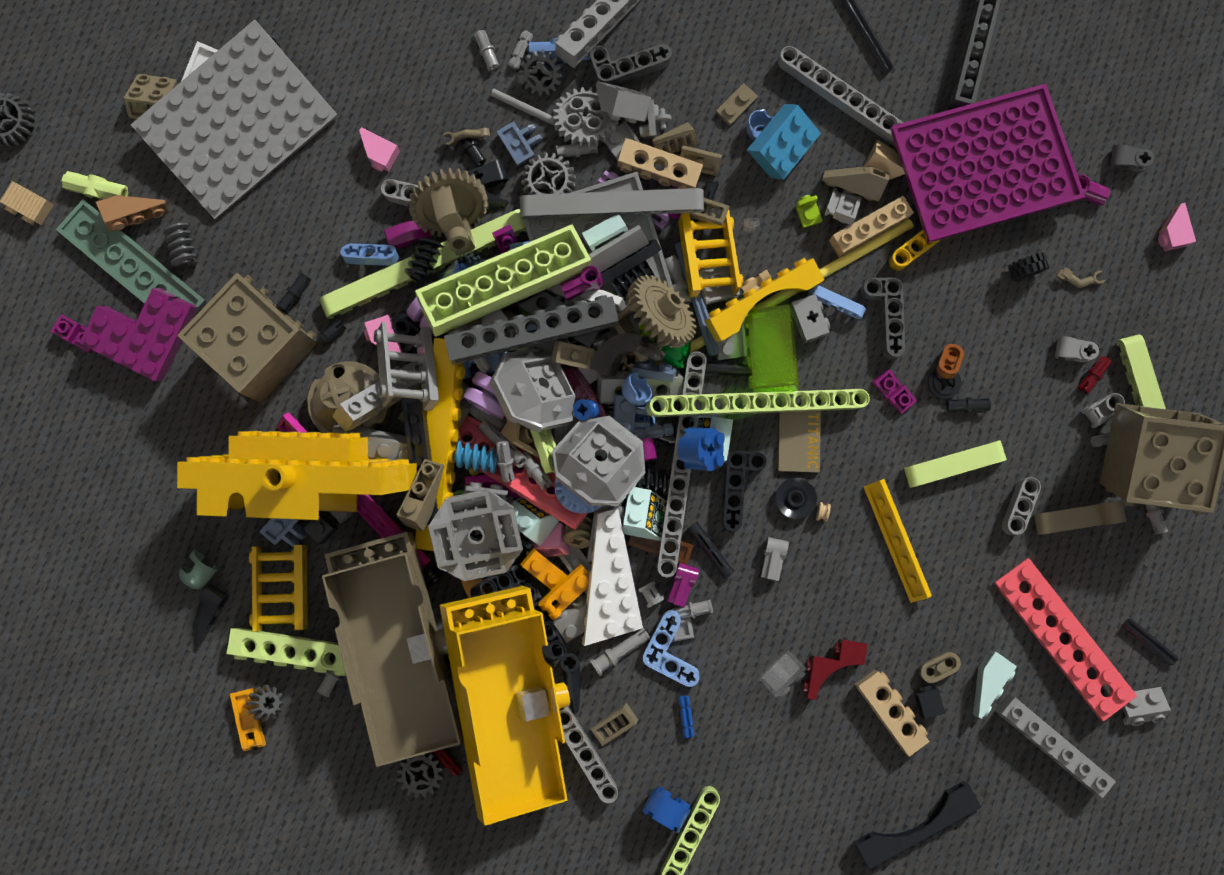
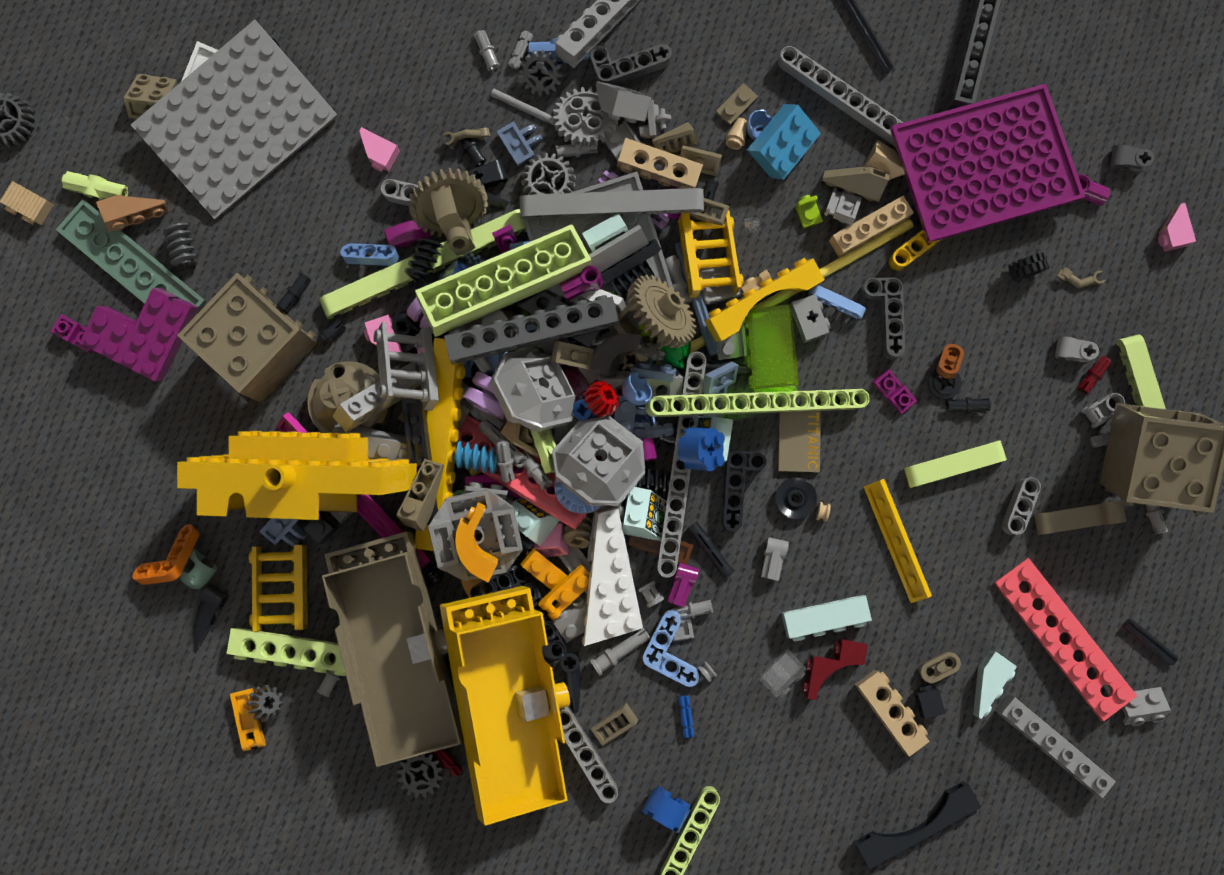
(175, 562): none -> orange beam
(471, 555): none -> light orange arch
(601, 399): none -> red gear
(707, 671): none -> light grey bush
(719, 379): none -> sand blue hinge
(736, 137): none -> tan cone
(826, 616): none -> light aqua brick

